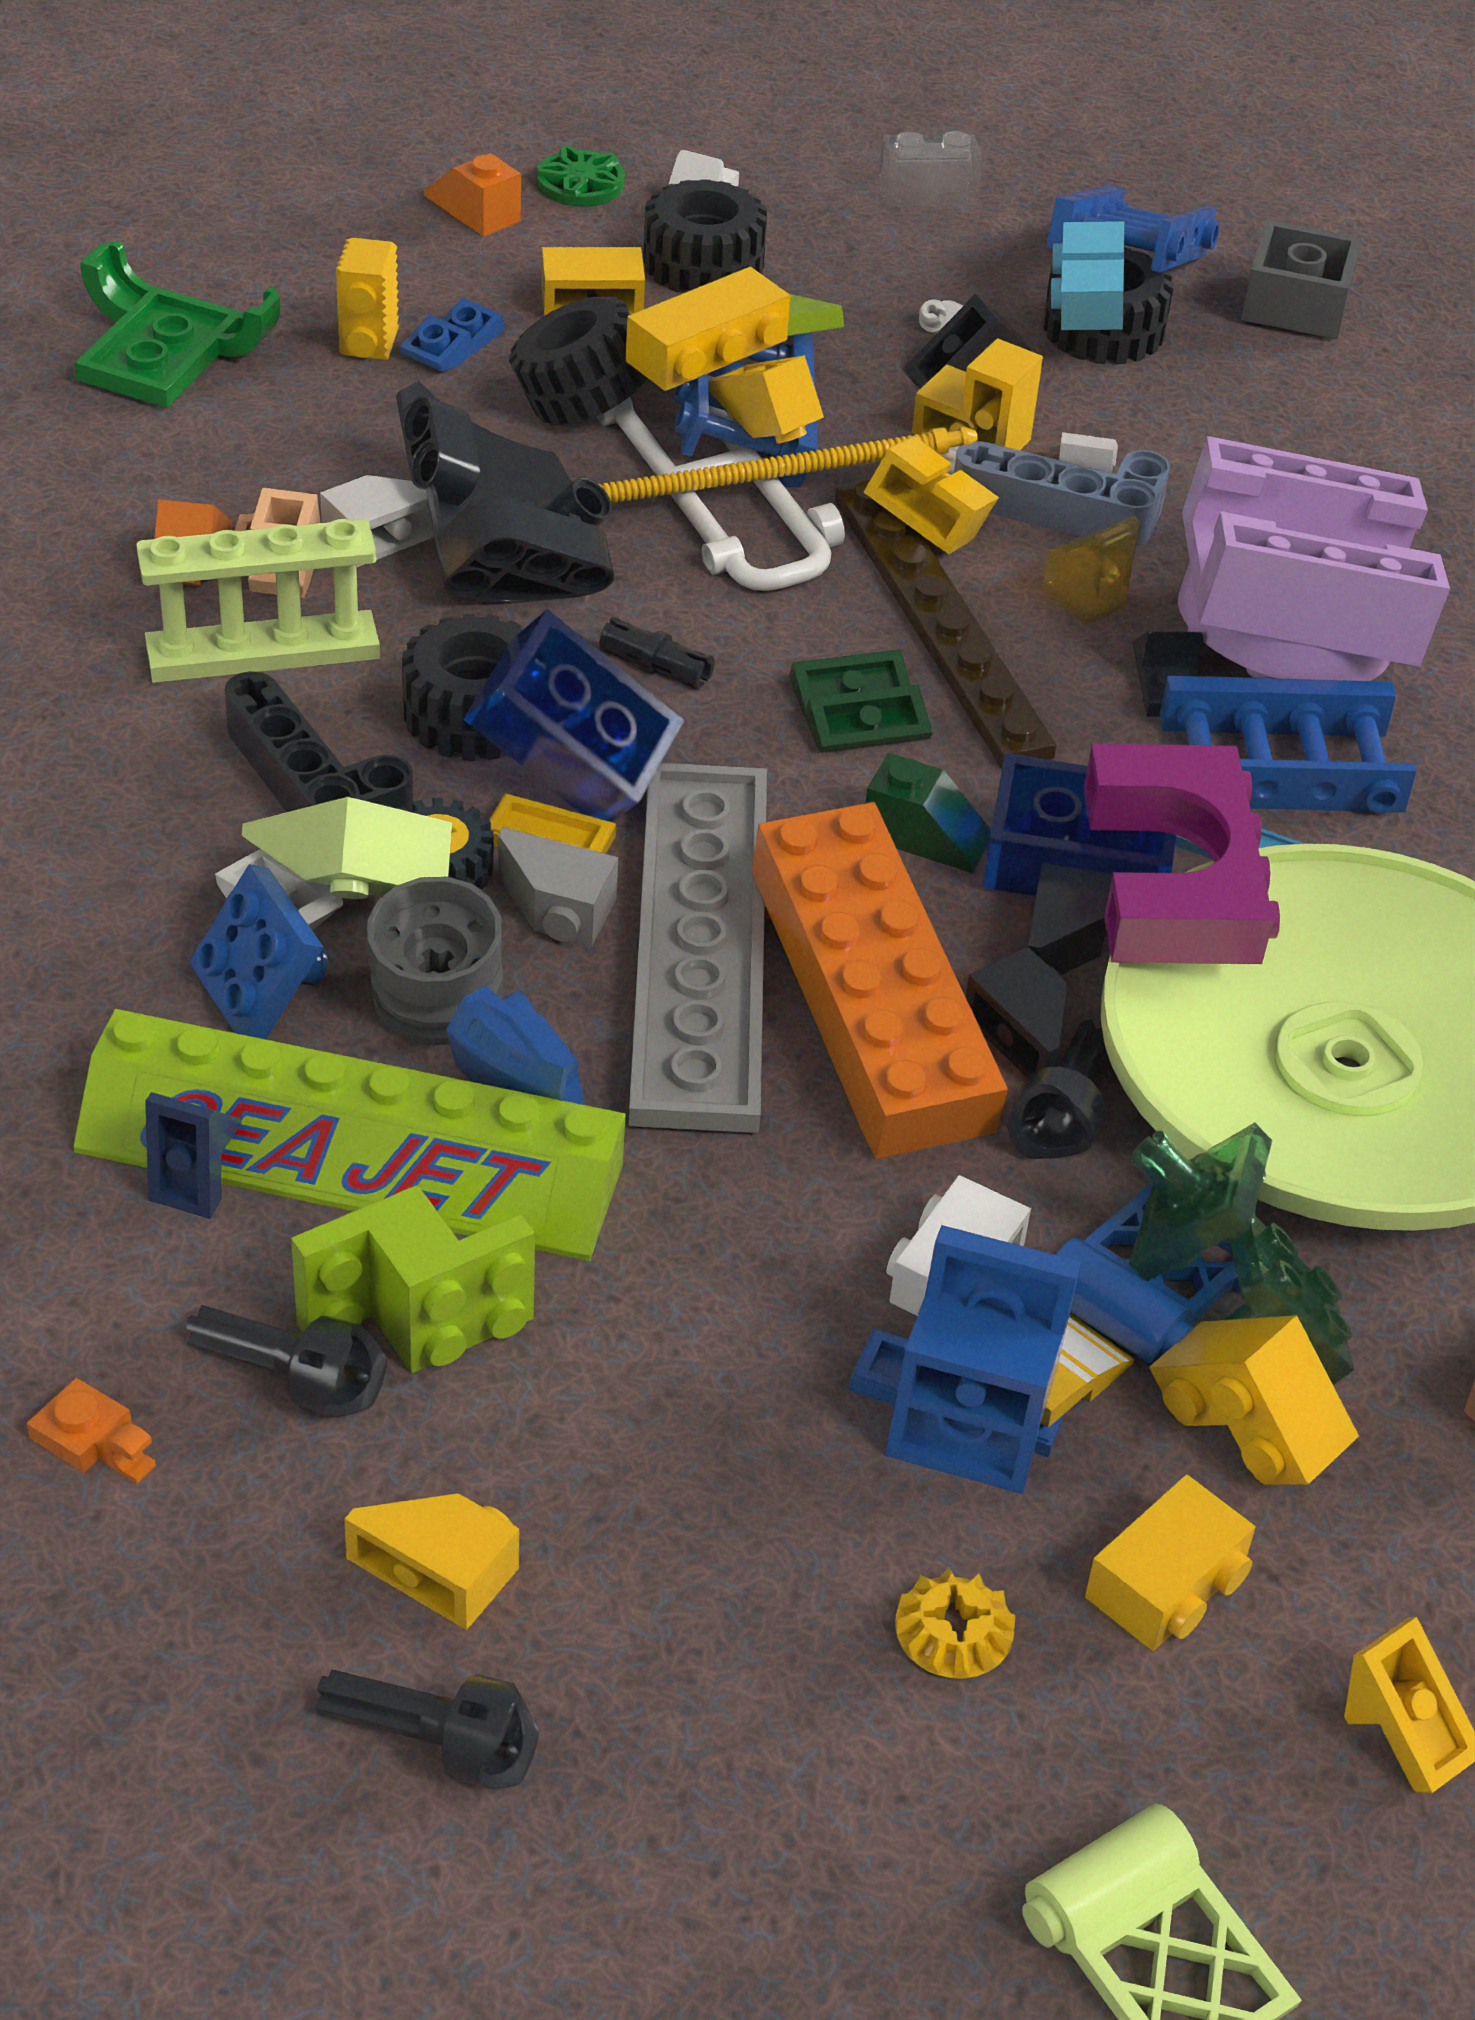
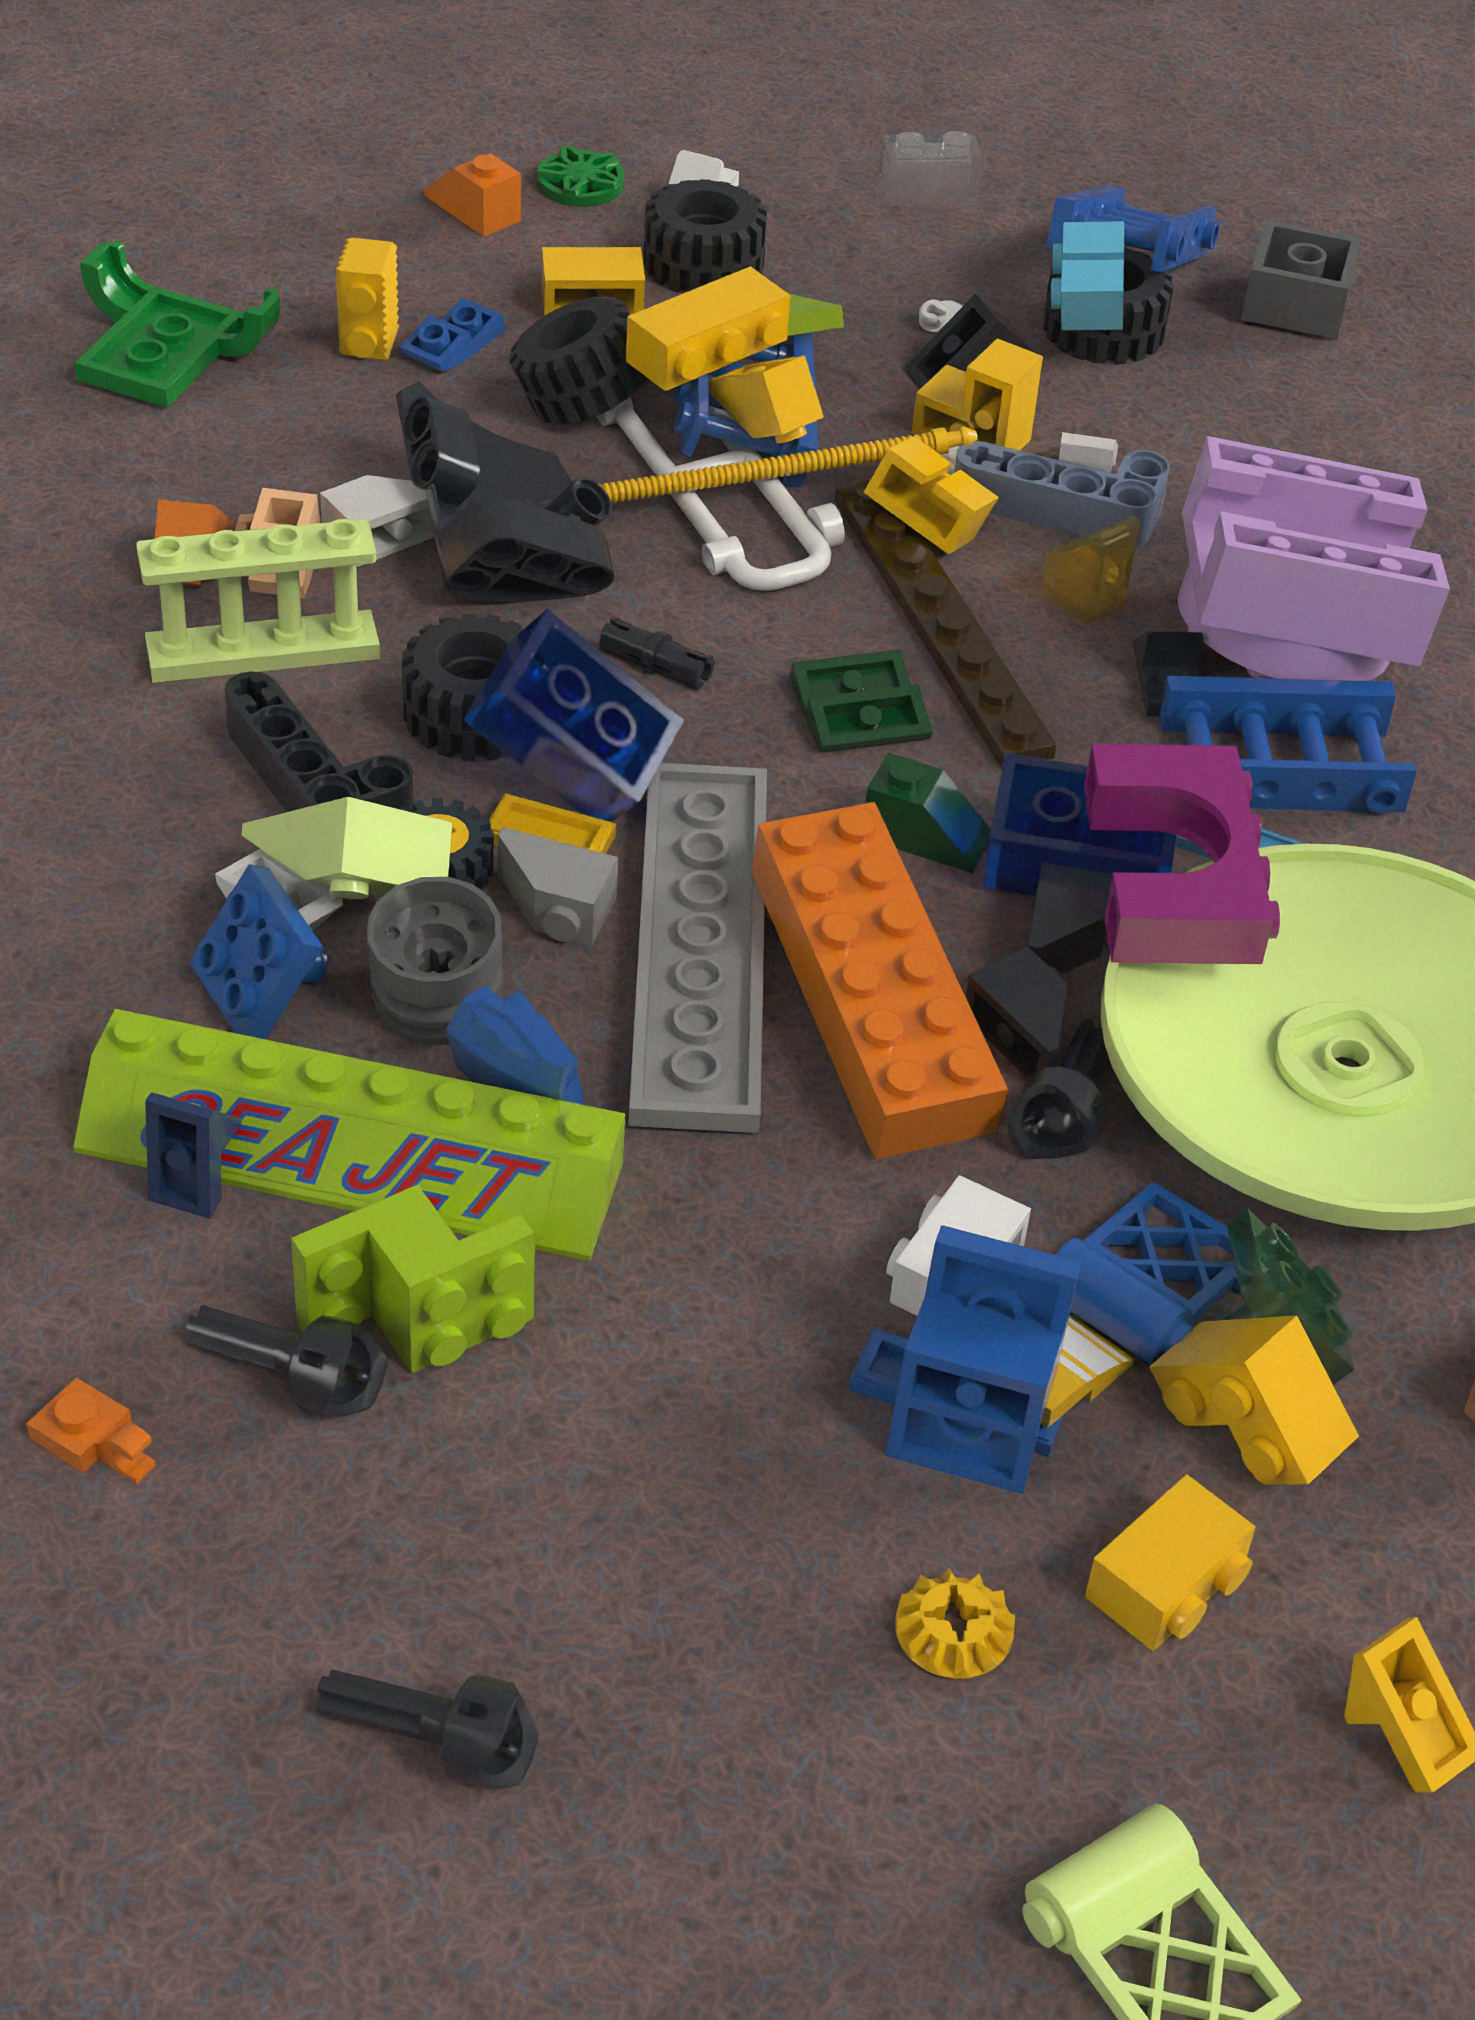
(437, 1551): yellow slope -> none
(1197, 1198): clear green plate -> none

